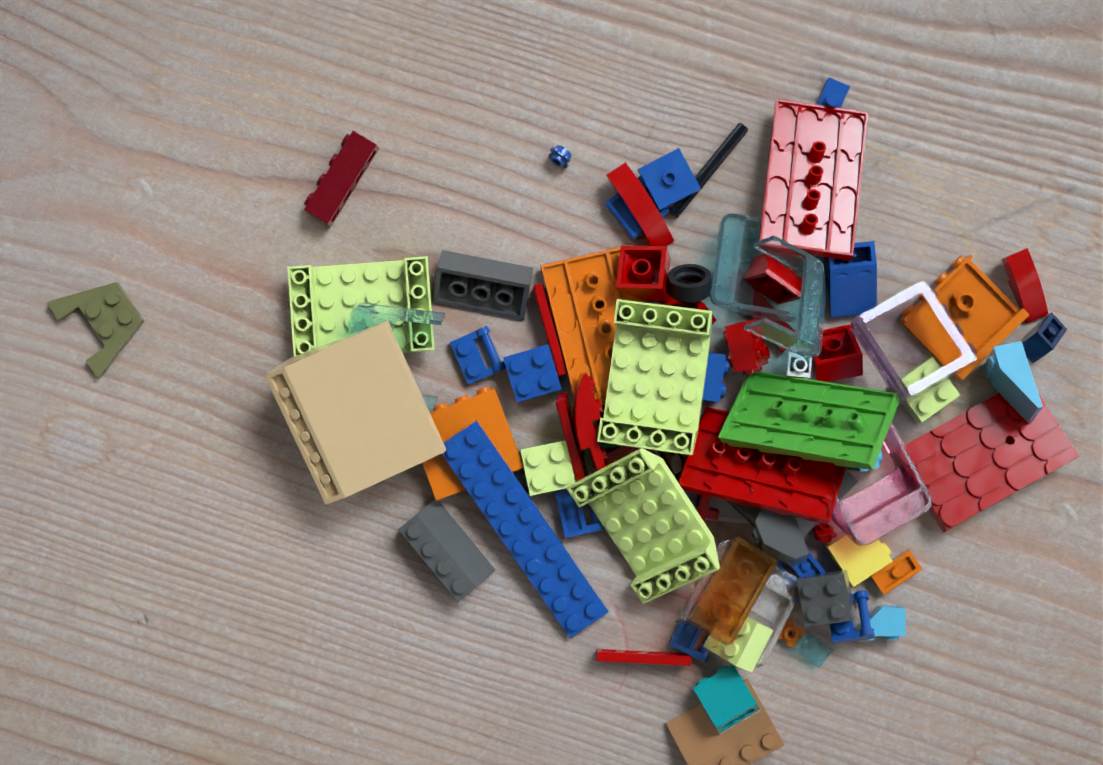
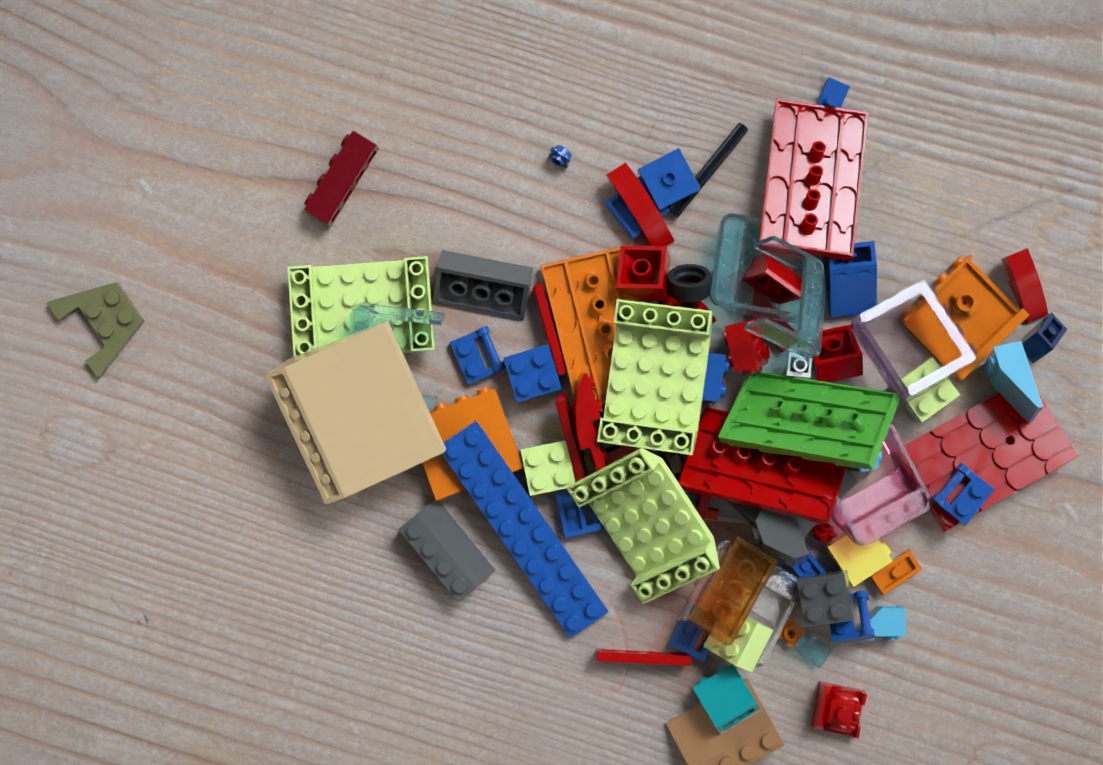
(838, 709): none -> red brick
(969, 499): none -> blue plate

